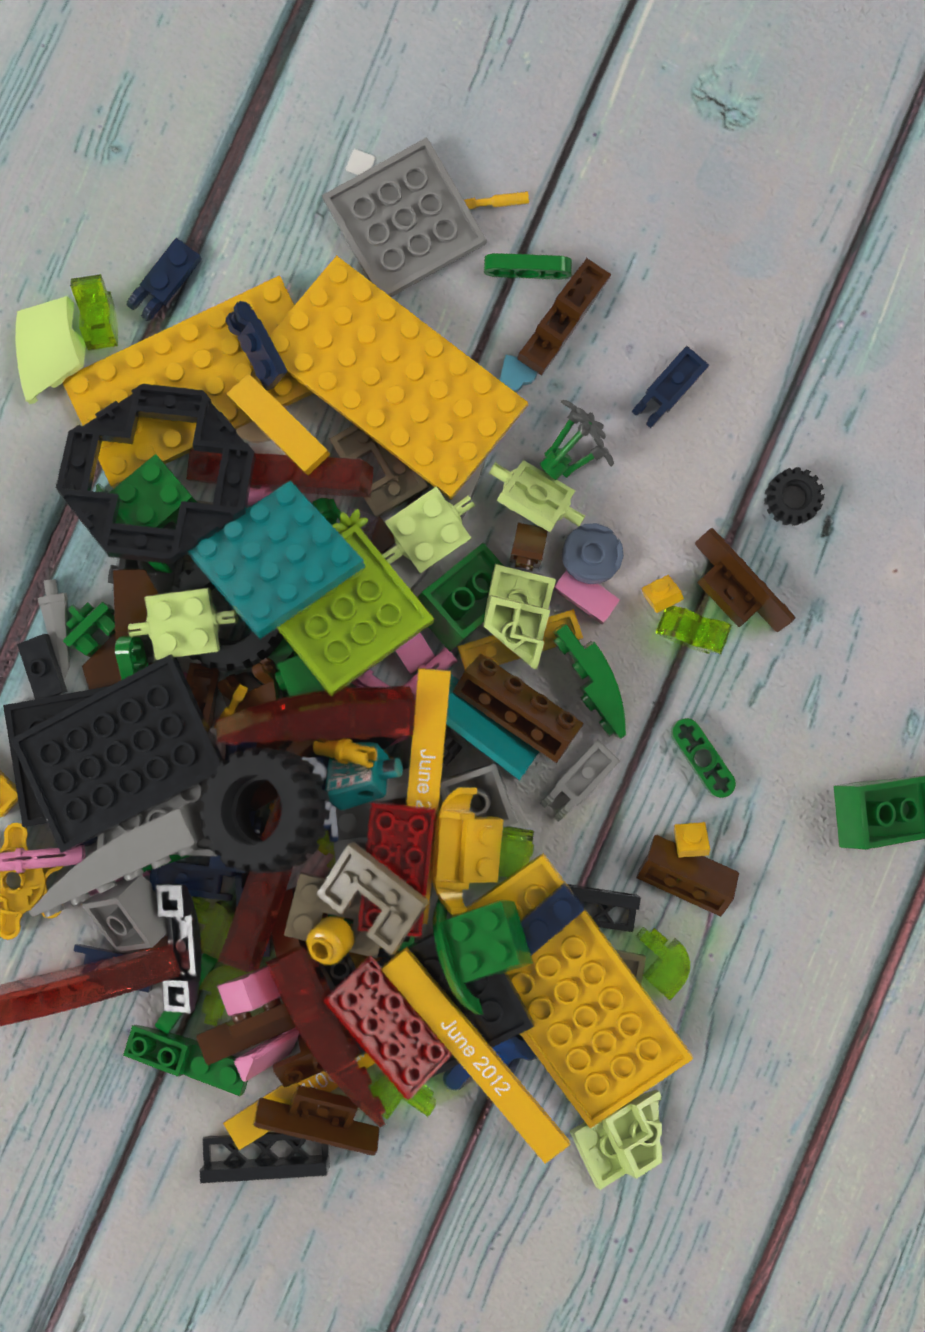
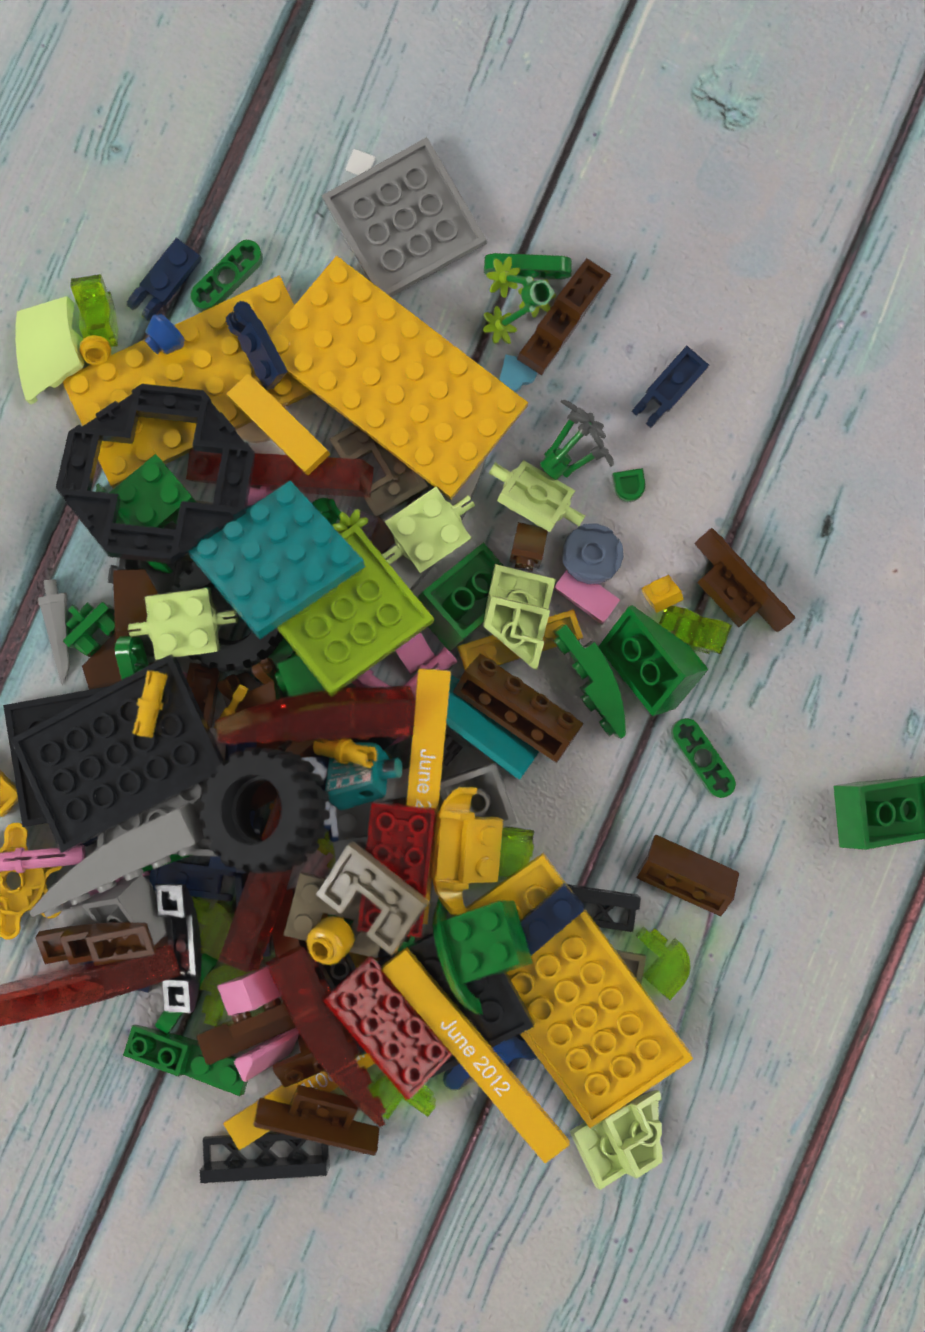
(42, 667): black plate -> none
(95, 349): none -> yellow plate
(96, 943): none -> reddish brown slope
(150, 704): none -> yellow pin
(163, 335): none -> blue cone
(226, 262): none -> green beam
(499, 200): yellow piece -> none
(534, 296): none -> plant
(582, 777): light grey hinge -> none
(629, 484): none -> green tile
(652, 661): none -> green slope
(691, 840): yellow plate -> none
(802, 480): black tyre -> none

